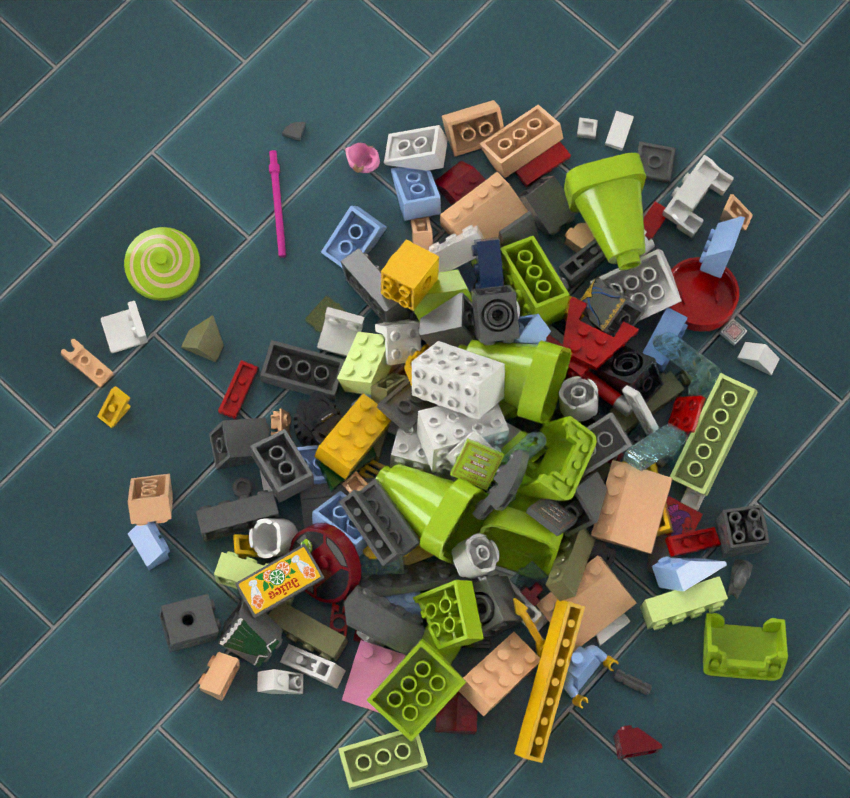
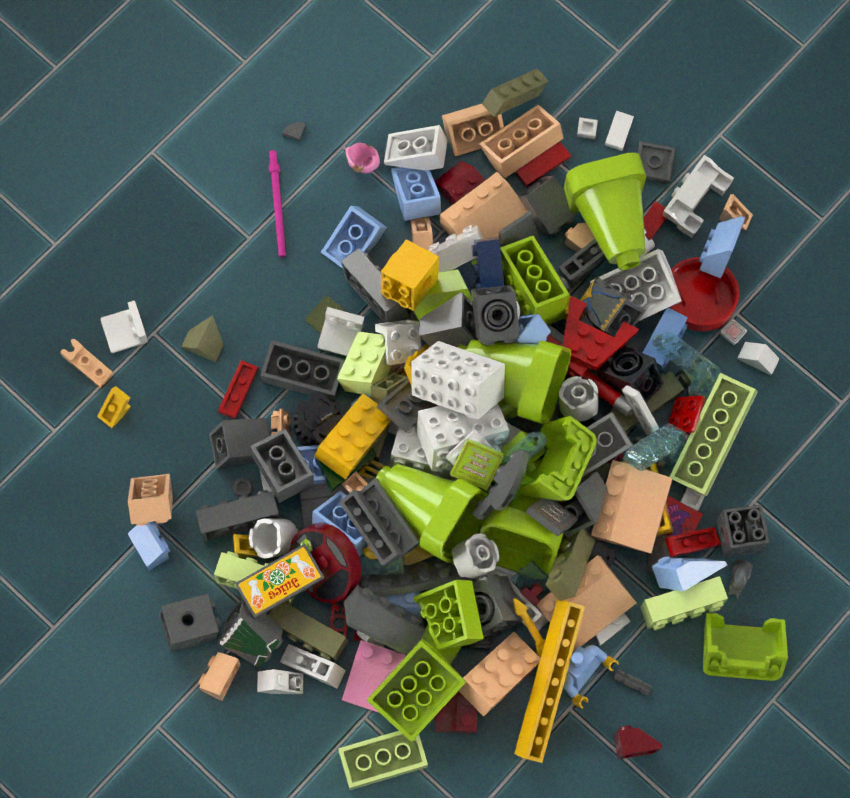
(162, 263): lime dish -> none
(515, 92): none -> olive brick

